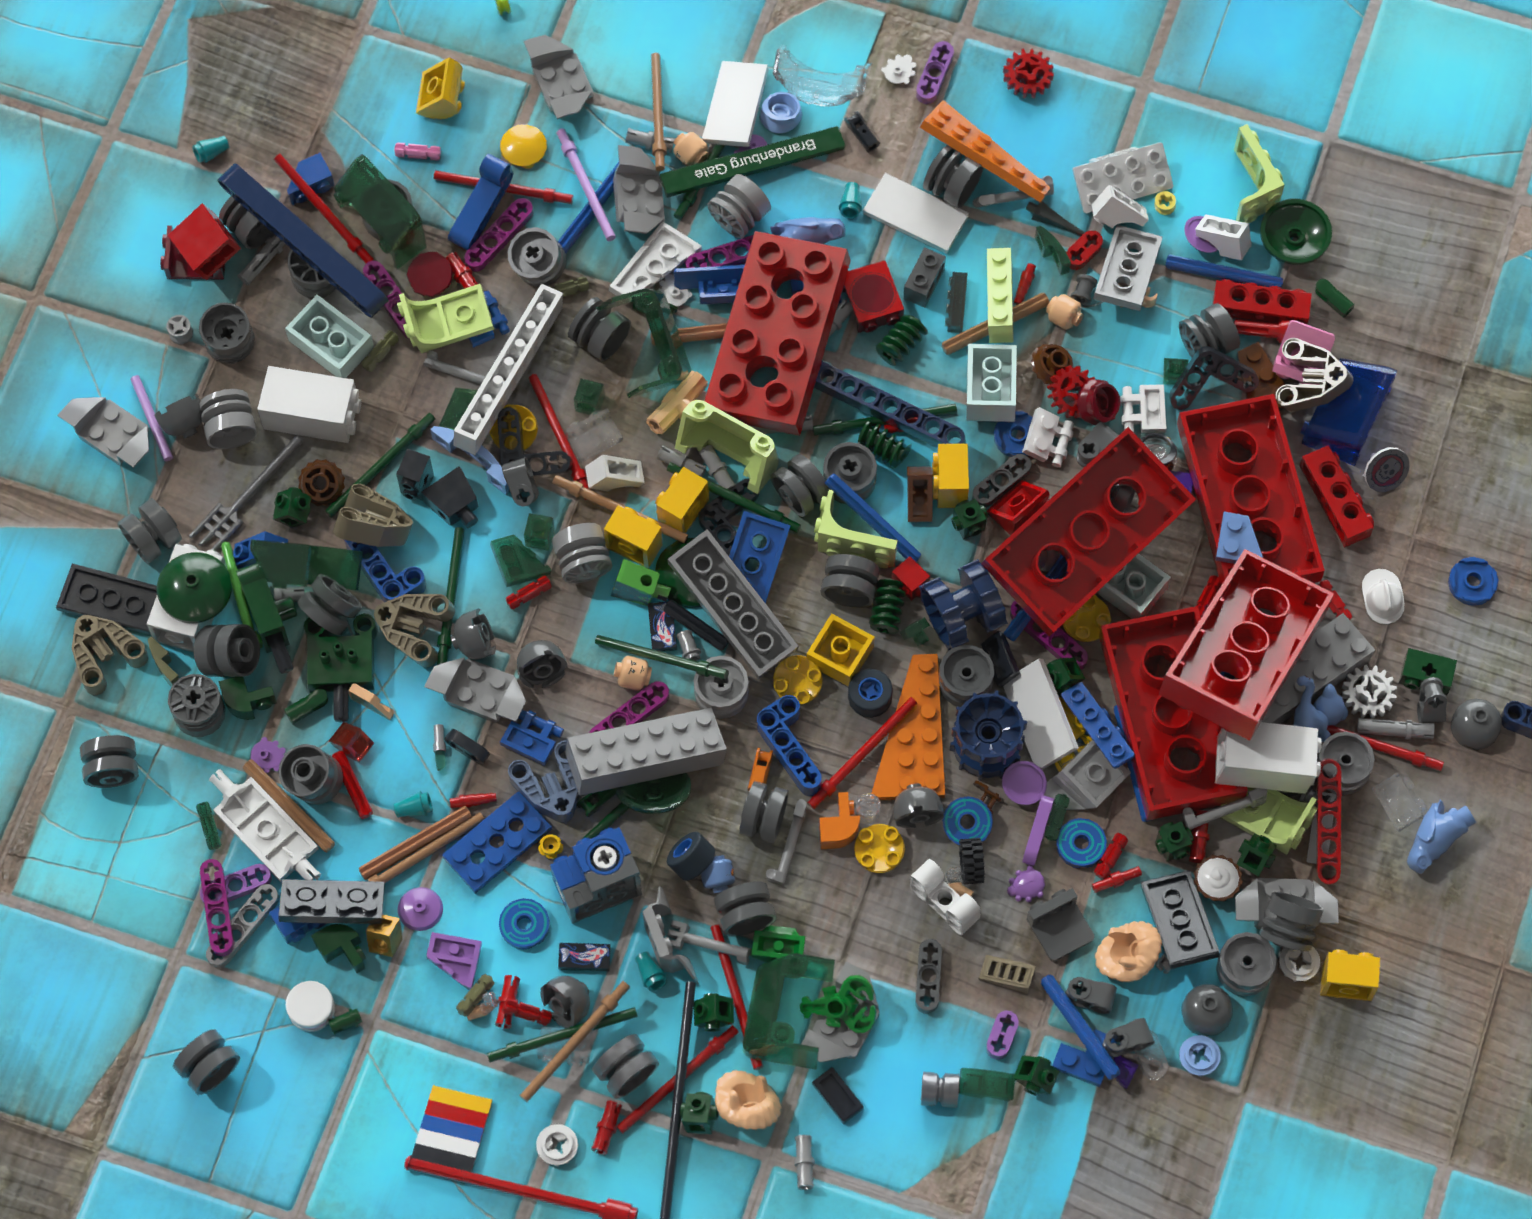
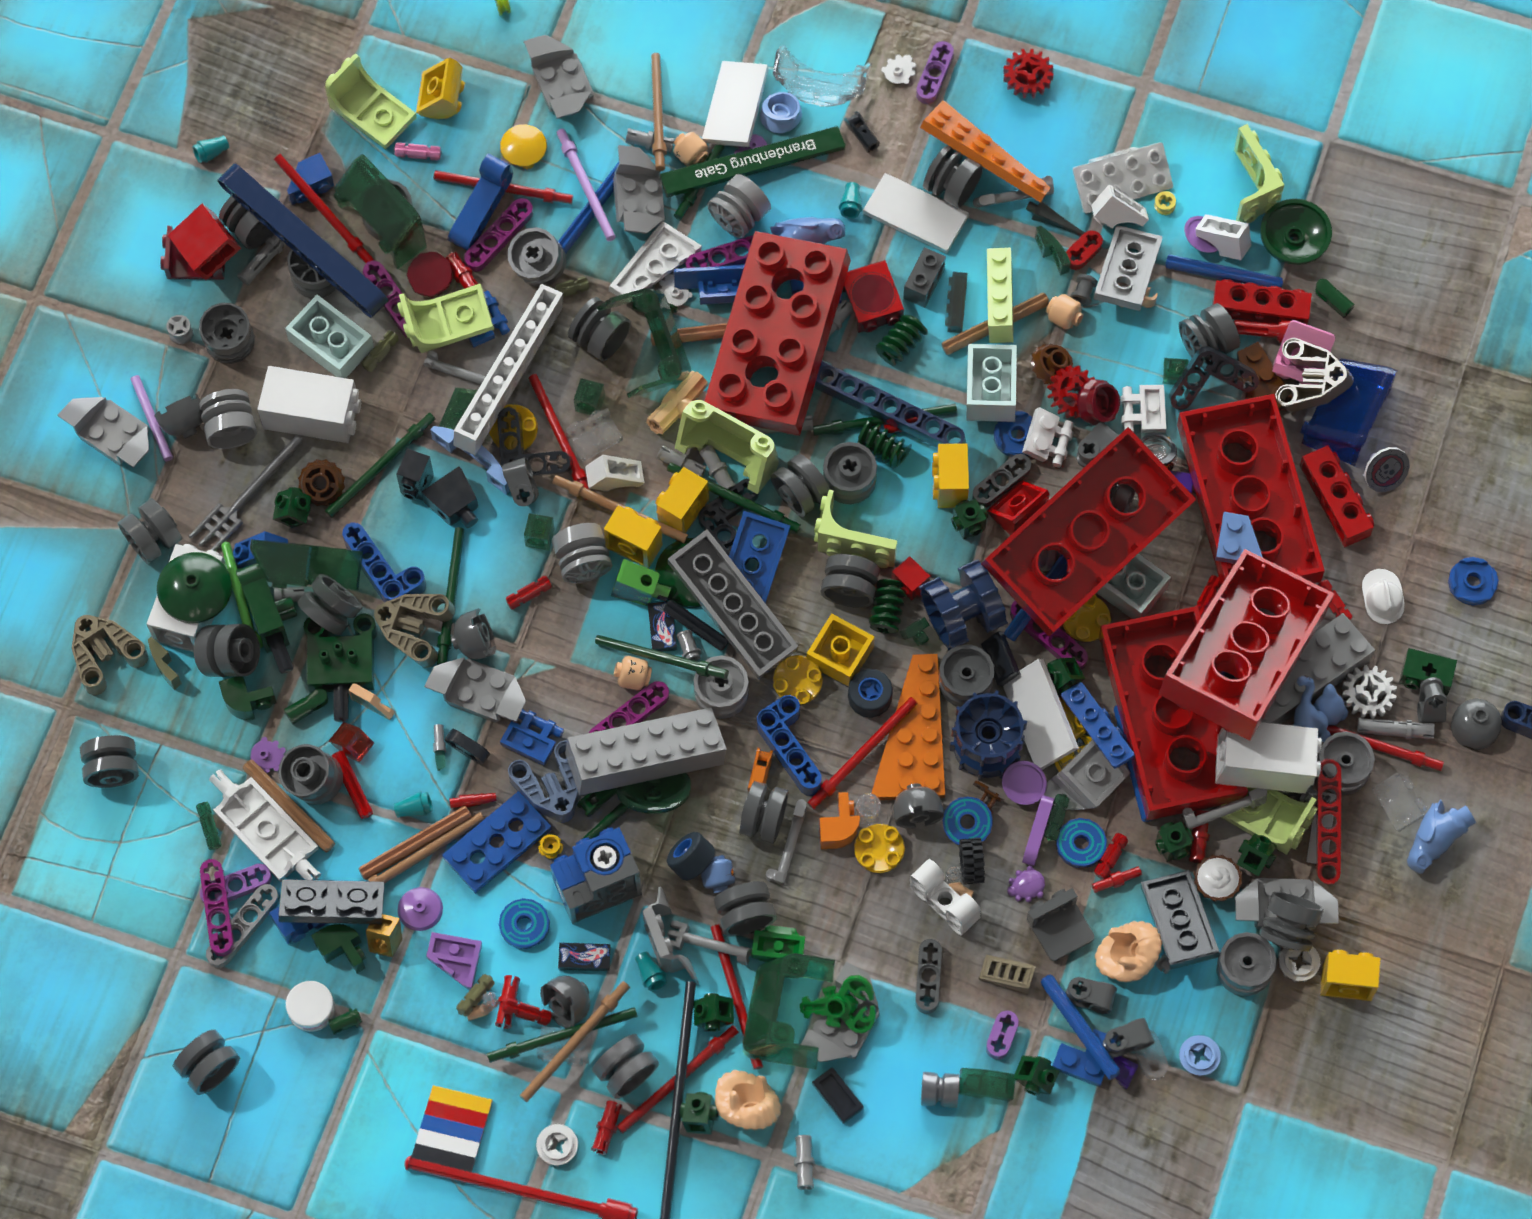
(107, 597): black piece -> none
(198, 718): dark grey wheel -> none
(366, 103): none -> yellowish green bracket
(372, 519): dark tan connector -> none
(516, 561): clear green wing -> none
(541, 664): dark grey cylinder -> none
(870, 516): blue axle -> none
(919, 493): reddish brown arch -> none
(1025, 282): red animal -> none
(1207, 1010): dark grey cylinder -> none

